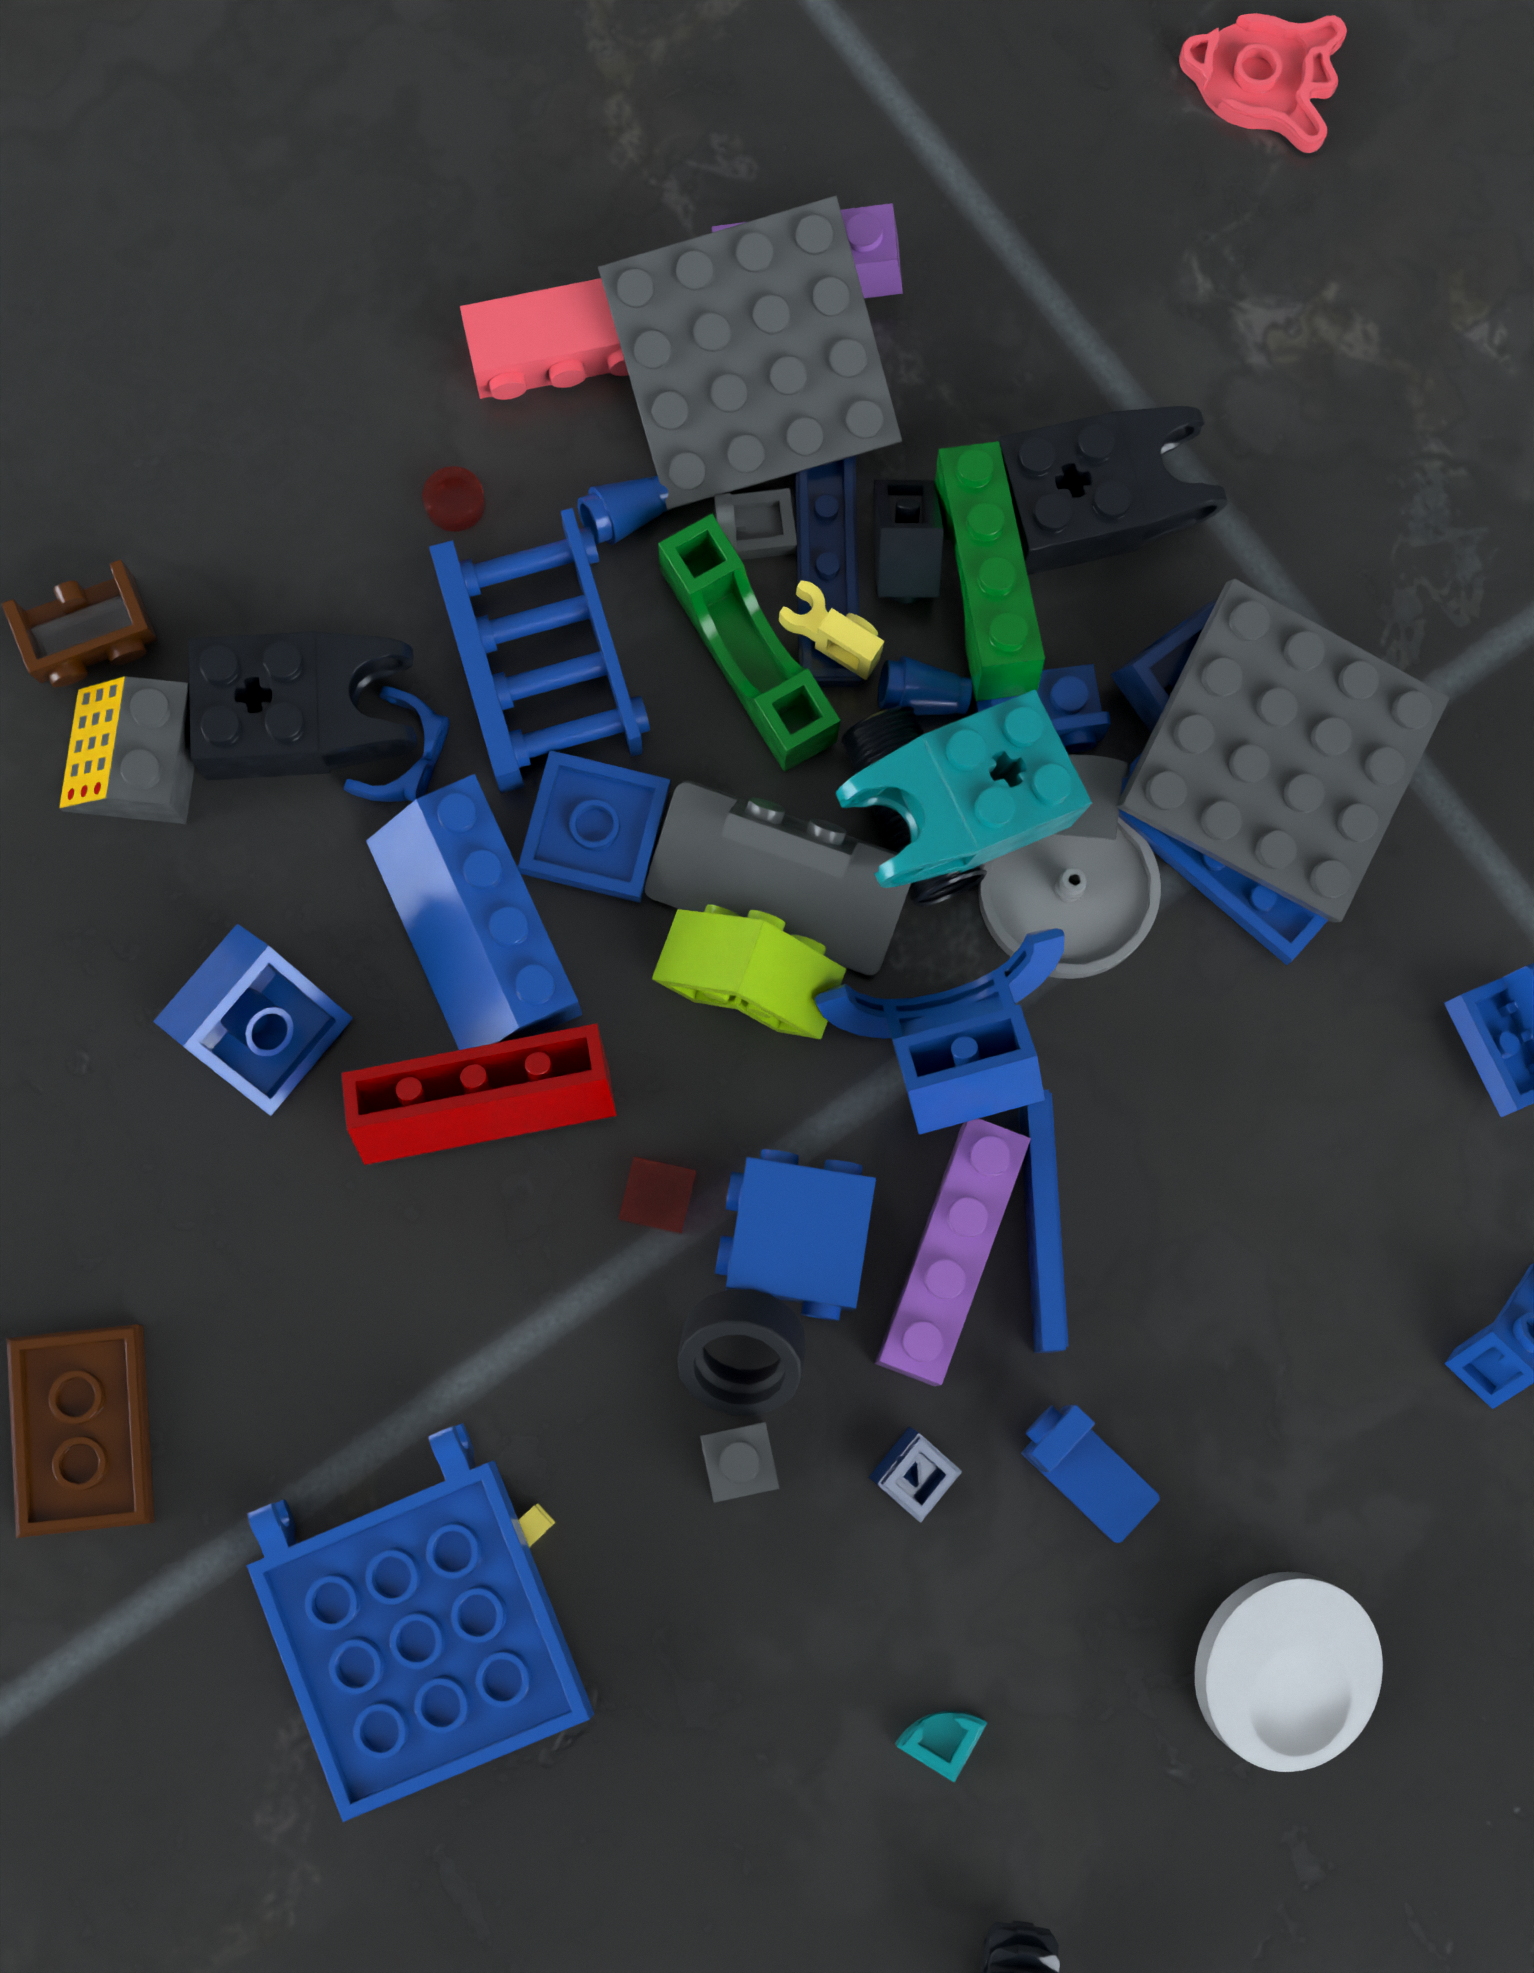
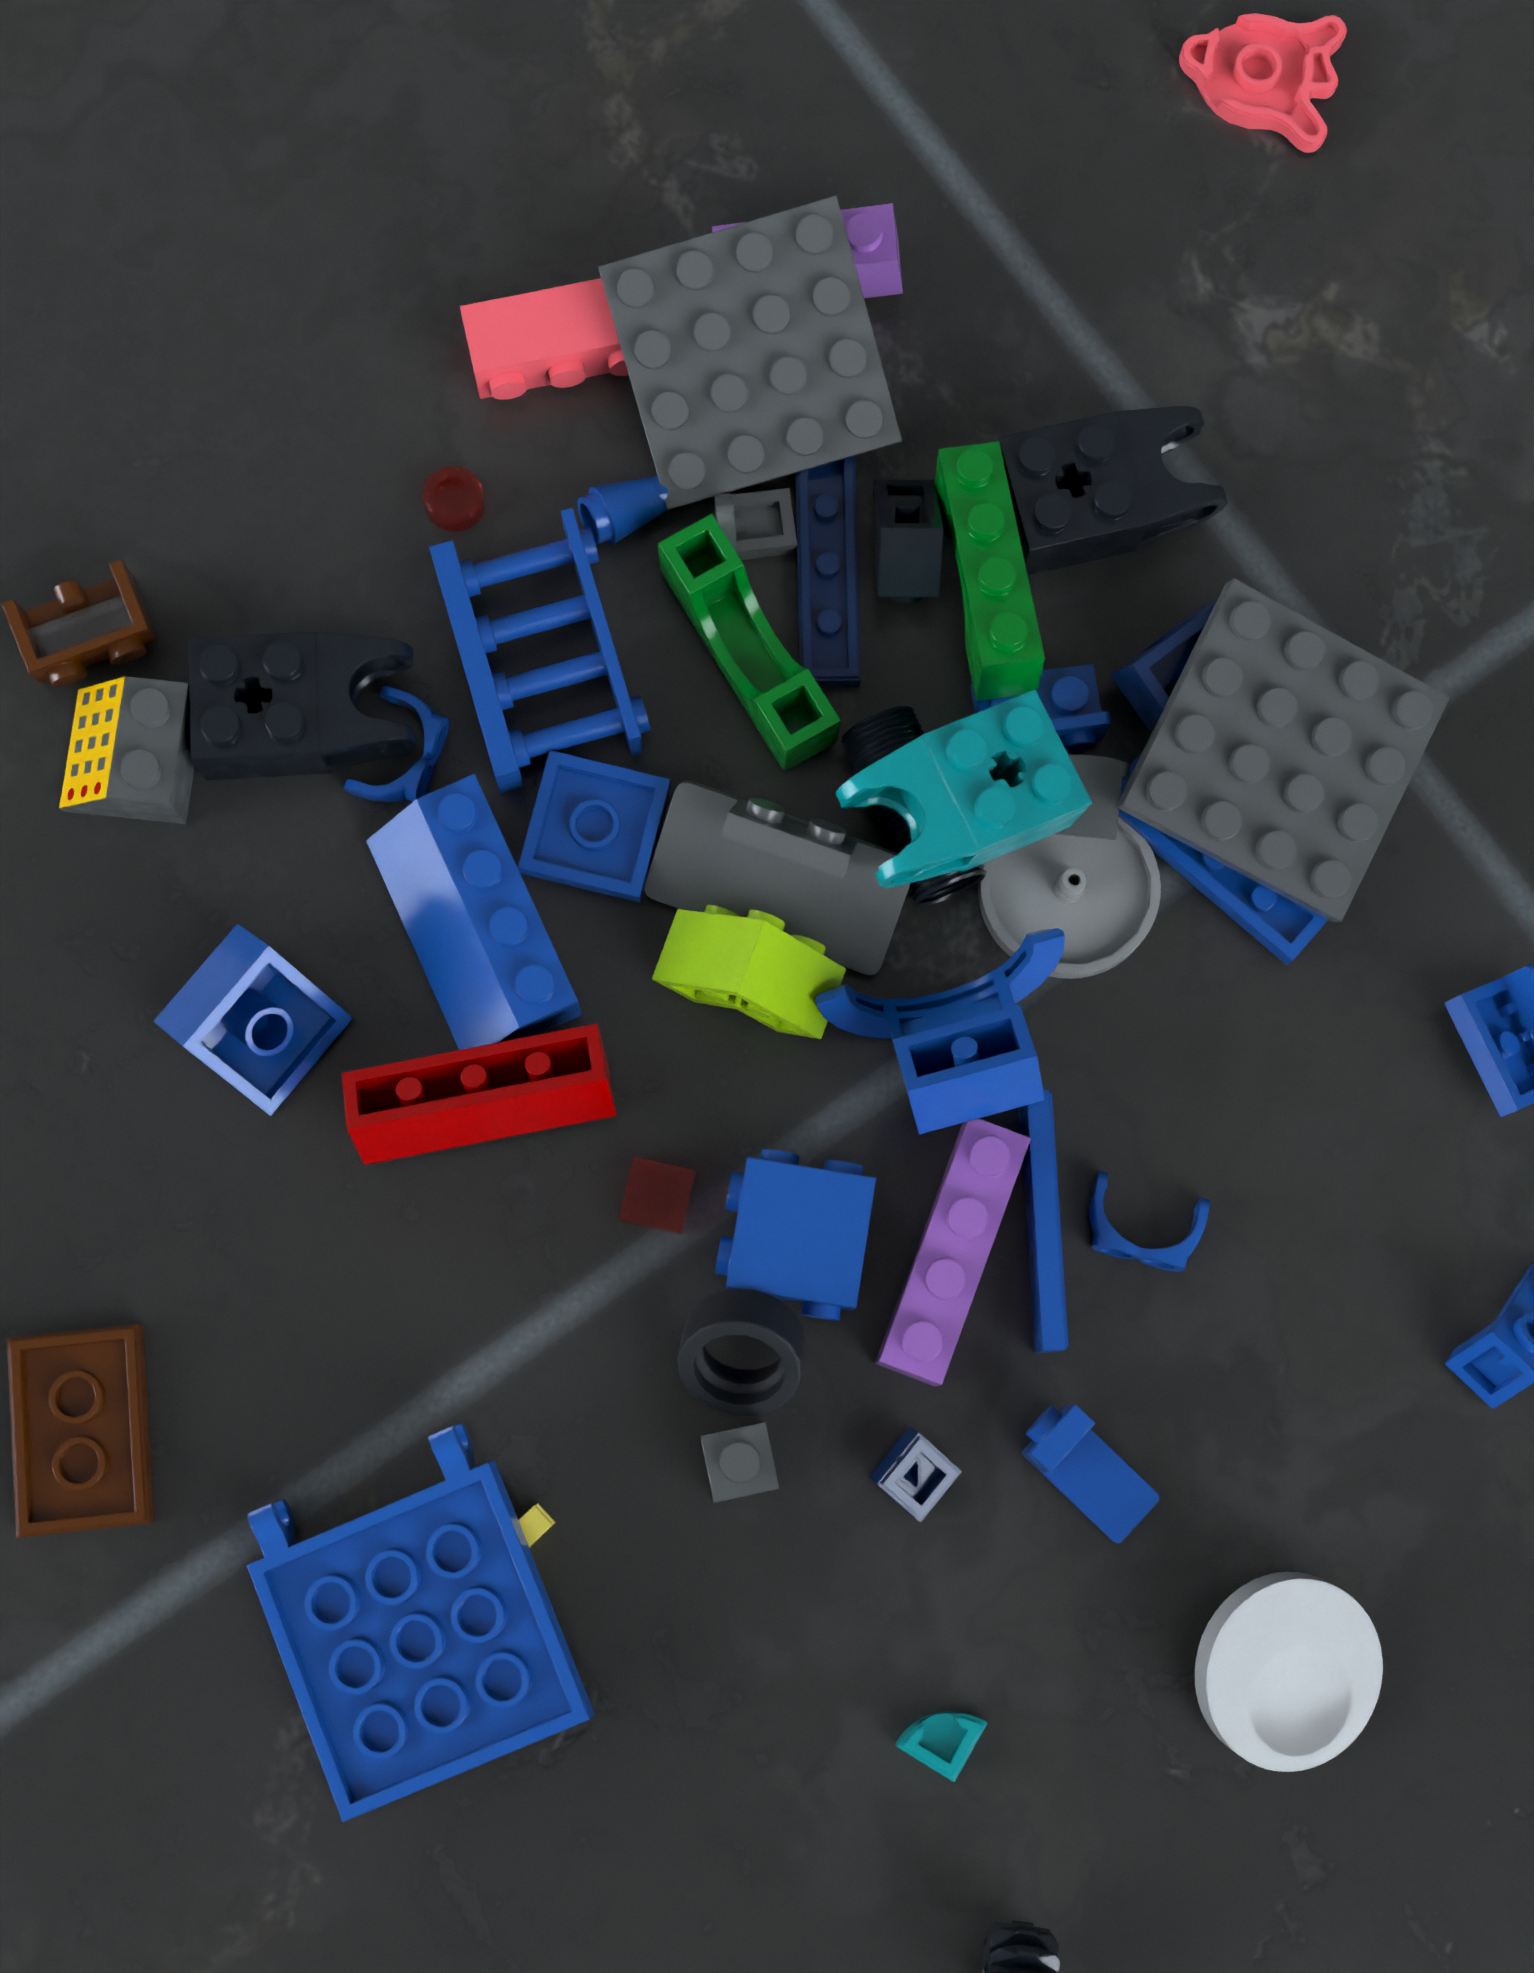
(844, 639): light yellow plate -> none
(923, 688): blue cone -> none
(1110, 1242): none -> blue cap

